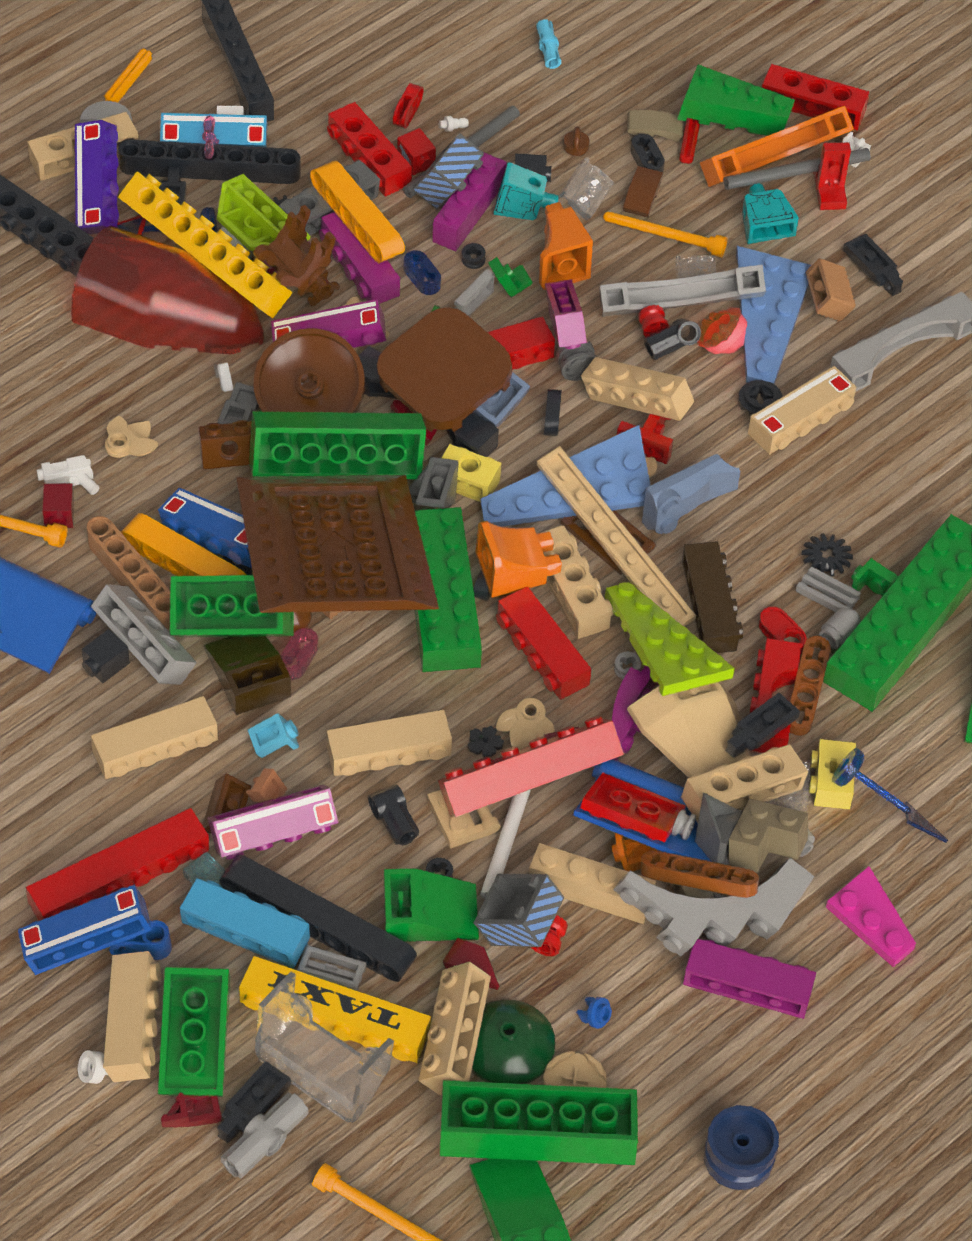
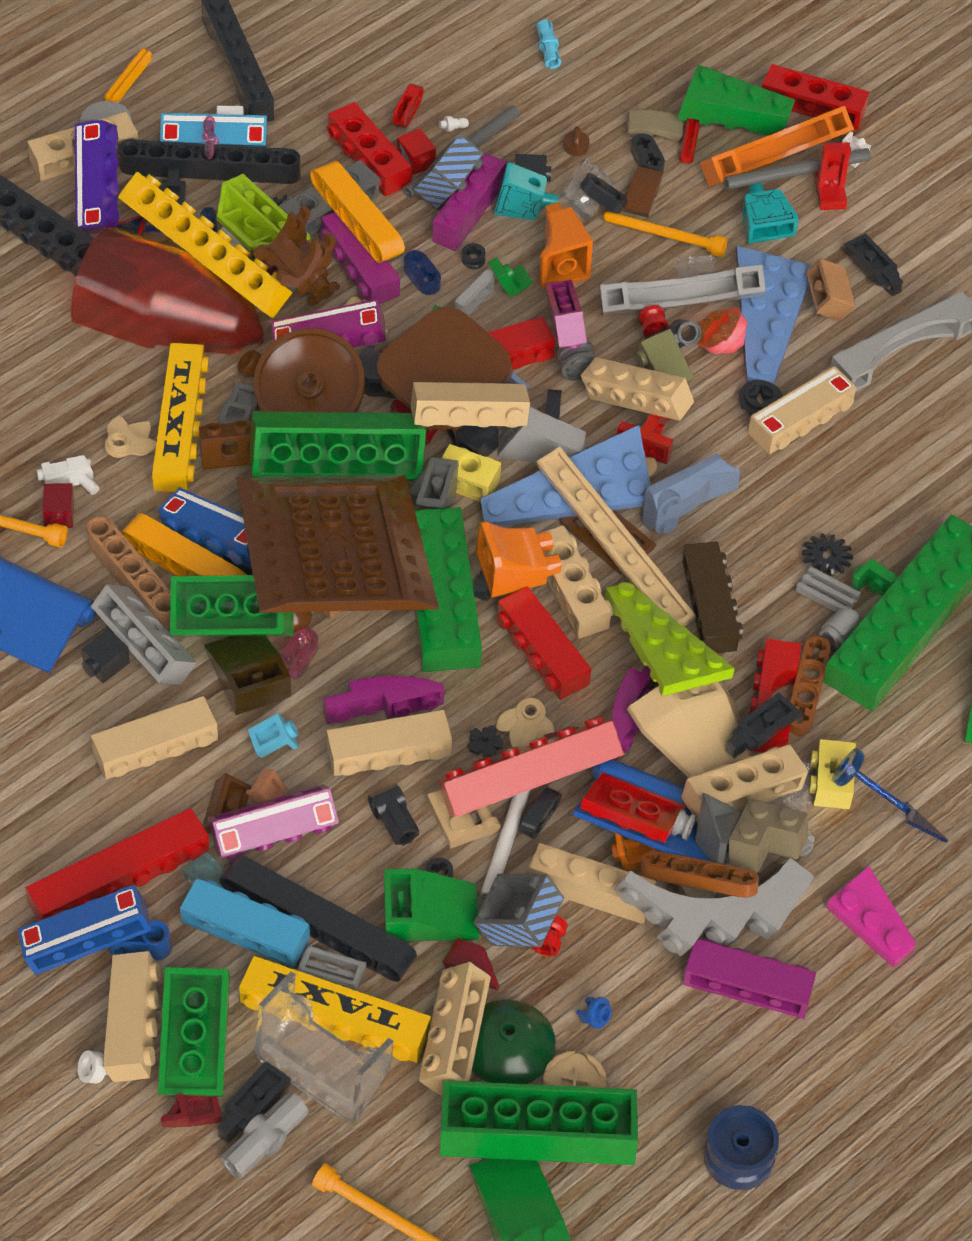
(179, 417): none -> yellow brick
(223, 373): tile -> none
(248, 363): none -> reddish brown tile
(393, 694): none -> magenta slope
(470, 404): none -> tan brick
(540, 438): none -> light grey slope
(540, 812): none -> black beam
(603, 193): none -> black beam
(626, 658): light grey bush -> none
(663, 355): none -> olive brick
(779, 625): red piece -> none

